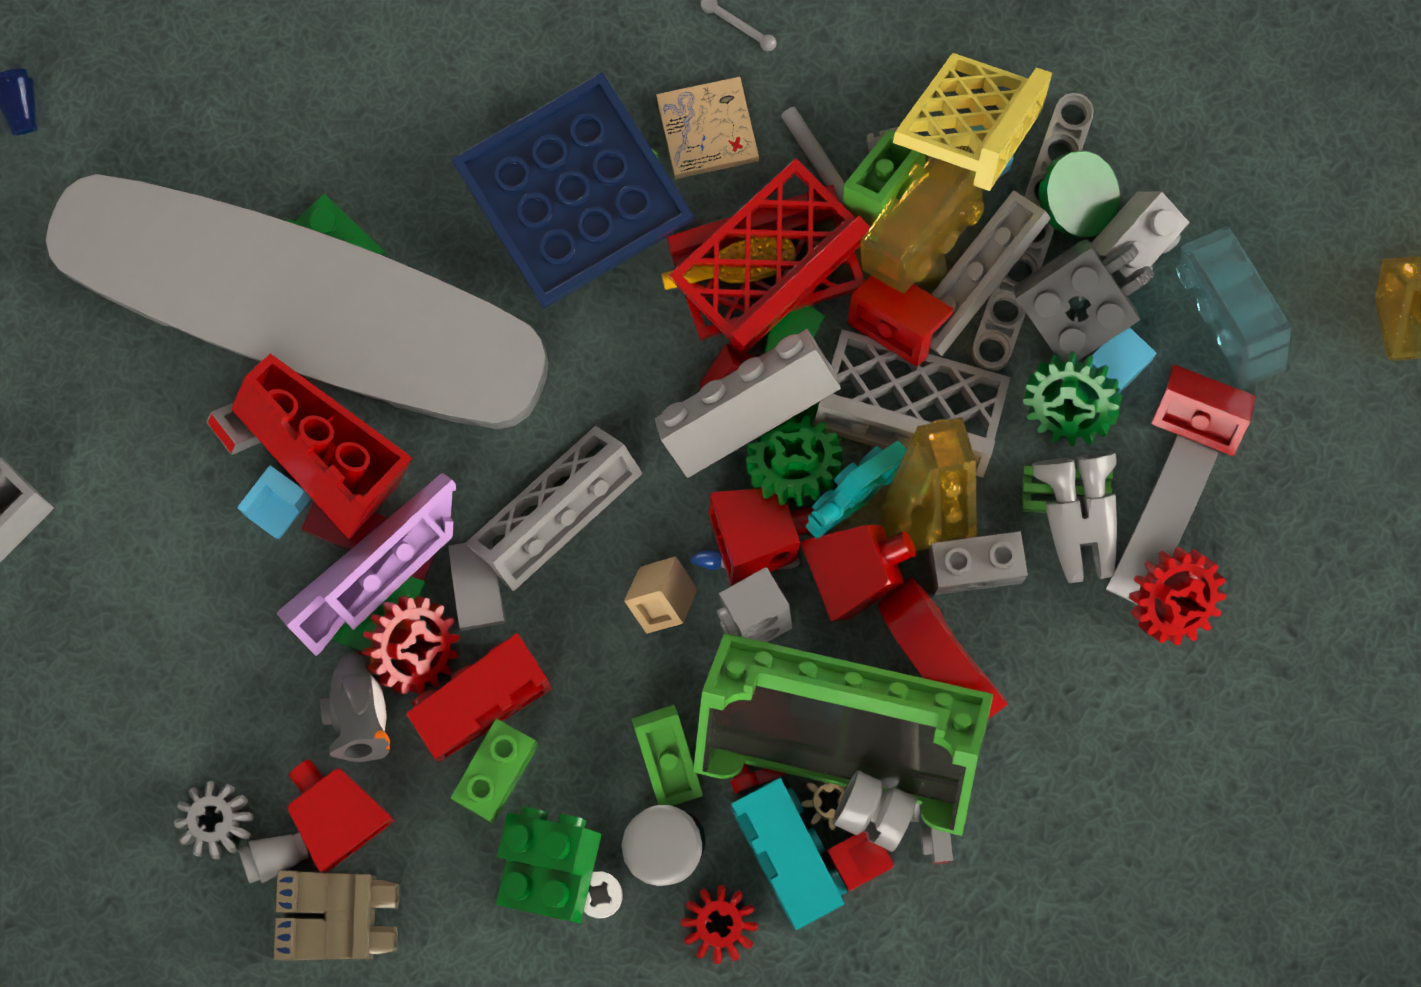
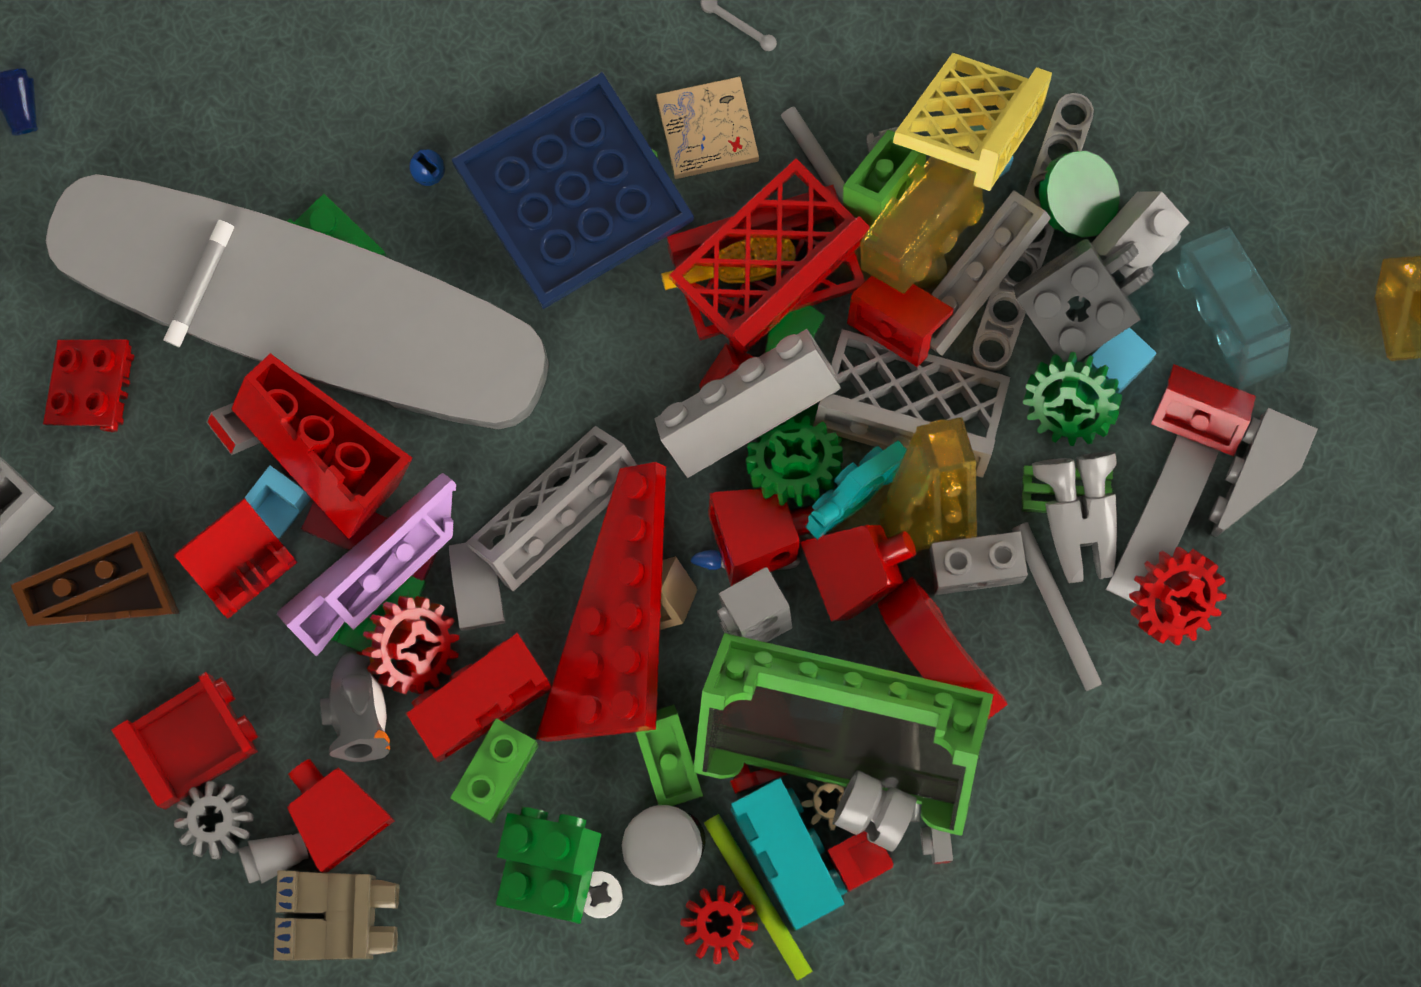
(89, 383): none -> red hinge
(98, 585): none -> reddish brown wedge
(187, 741): none -> red panel
(198, 283): none -> light grey bar
(235, 558): none -> red hinge
(420, 173): none -> blue hinge
(612, 647): none -> red wing
(758, 897): none -> lime bar
(1058, 609): none -> light grey bar
(1272, 457): none -> light grey slope

